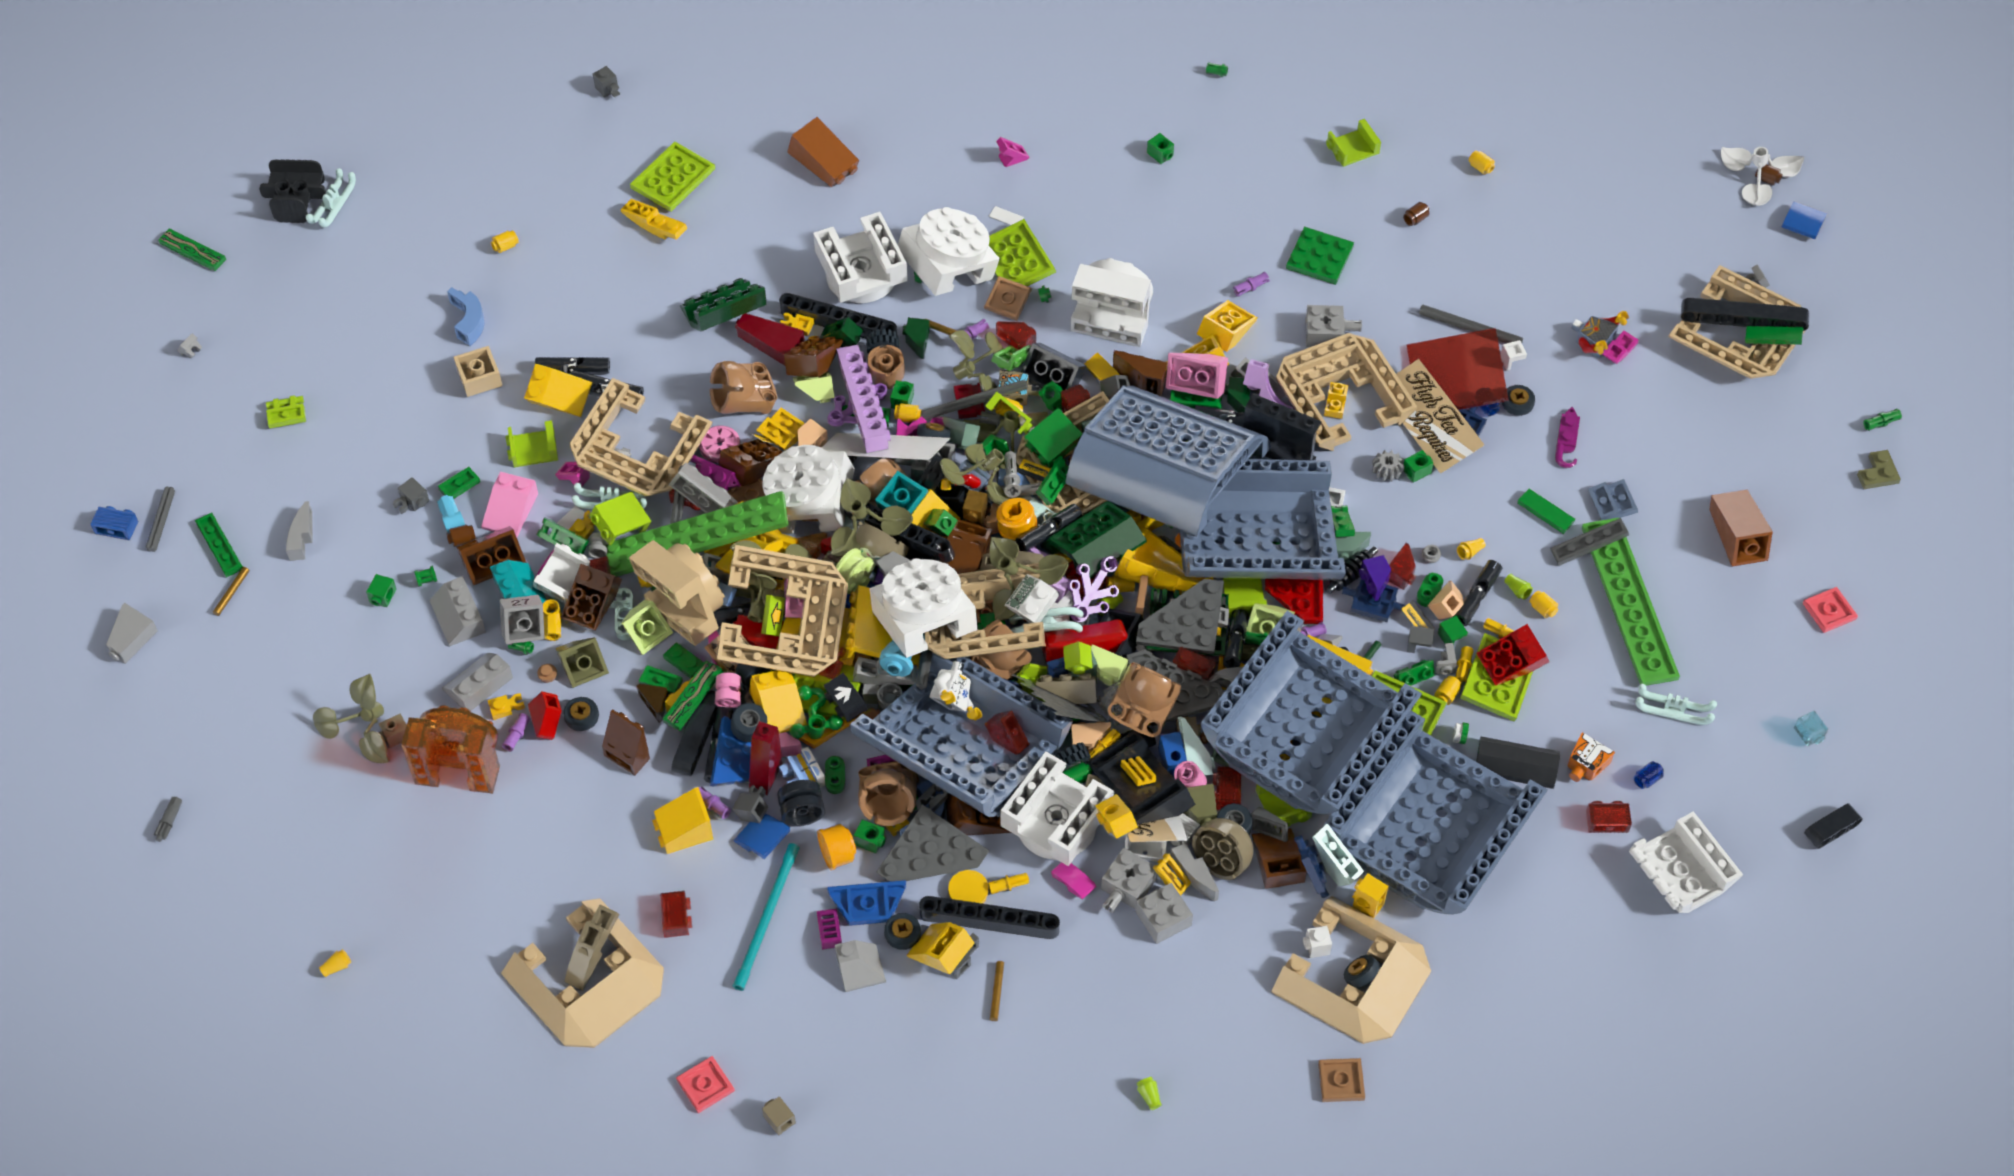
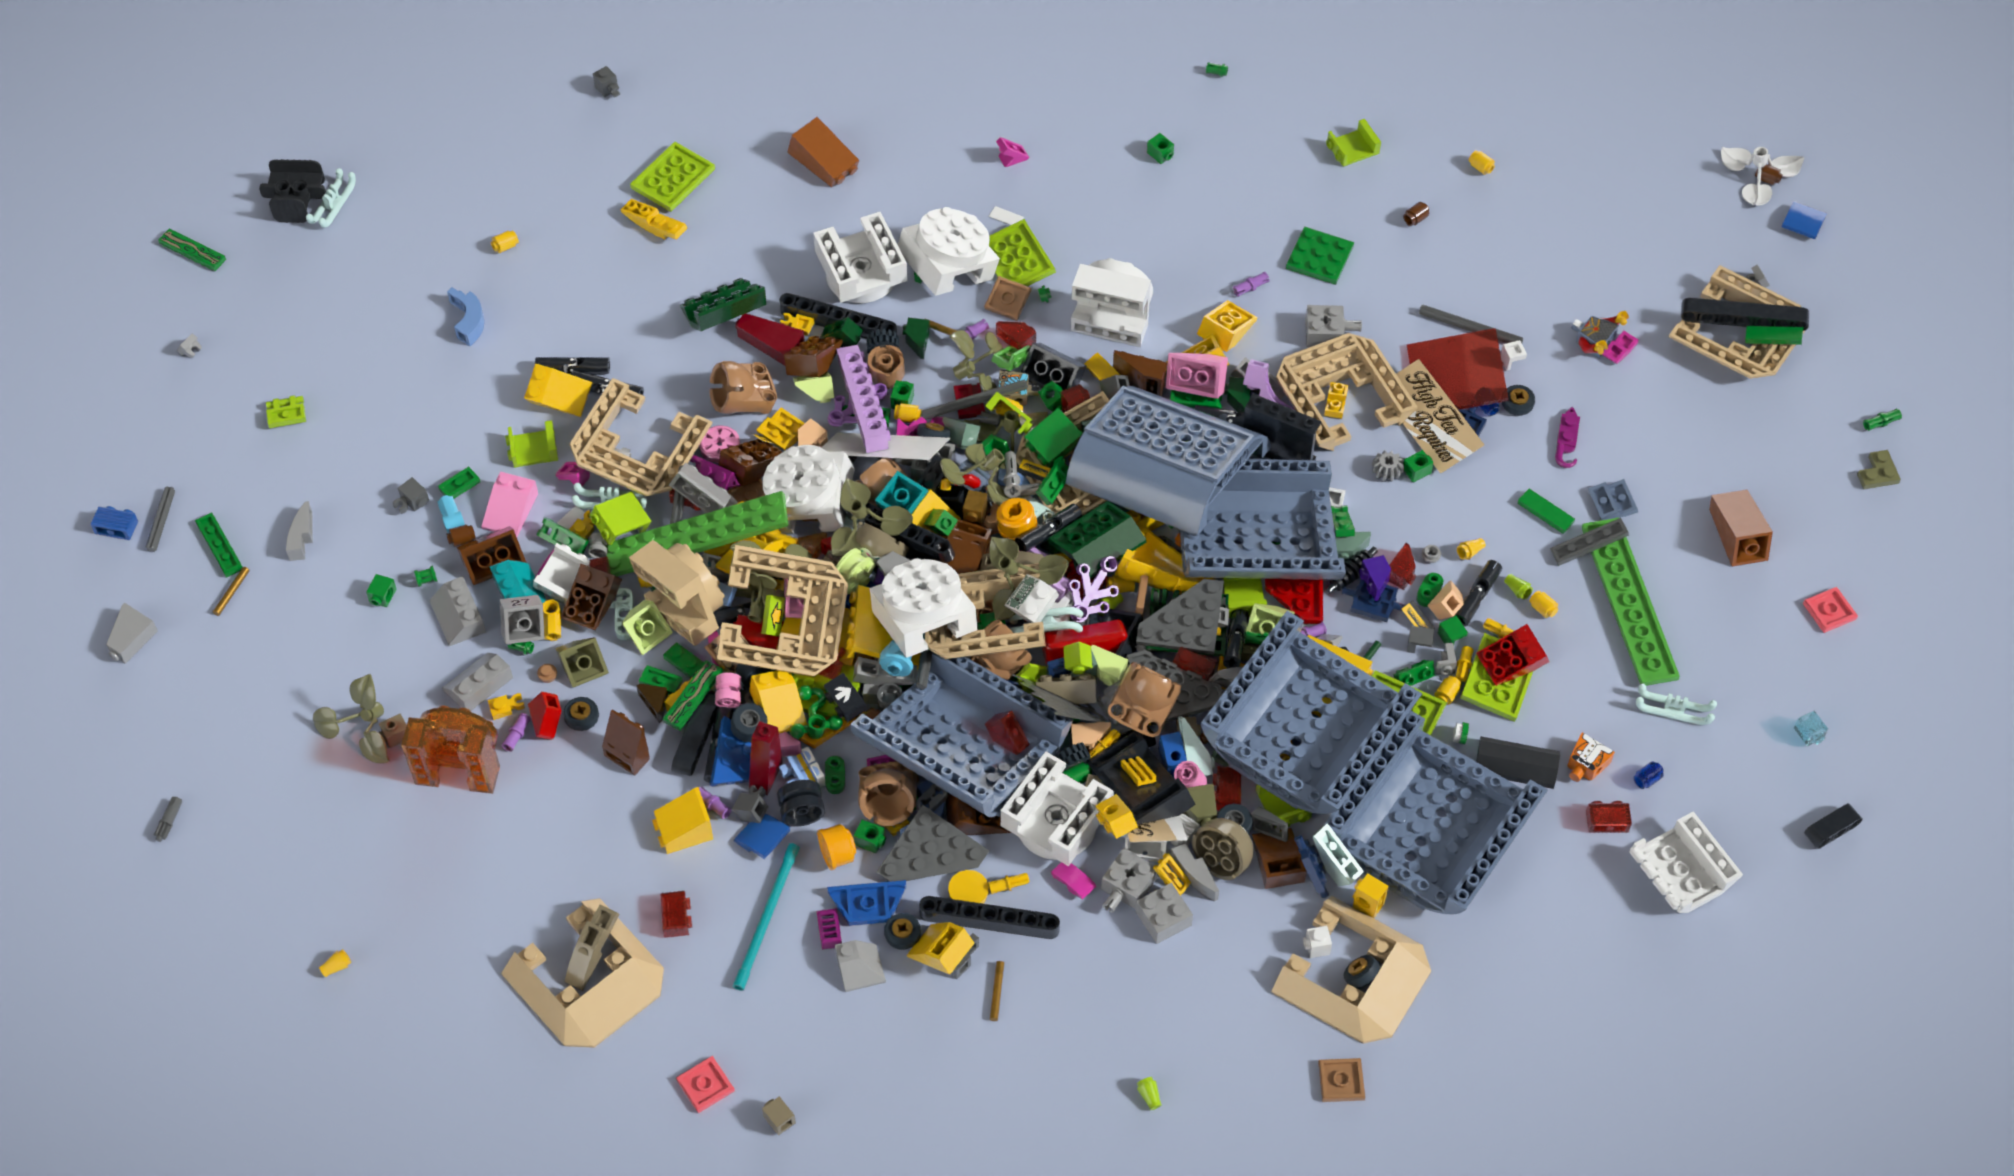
(478, 371): tan brick -> none
(952, 691): white torso -> none

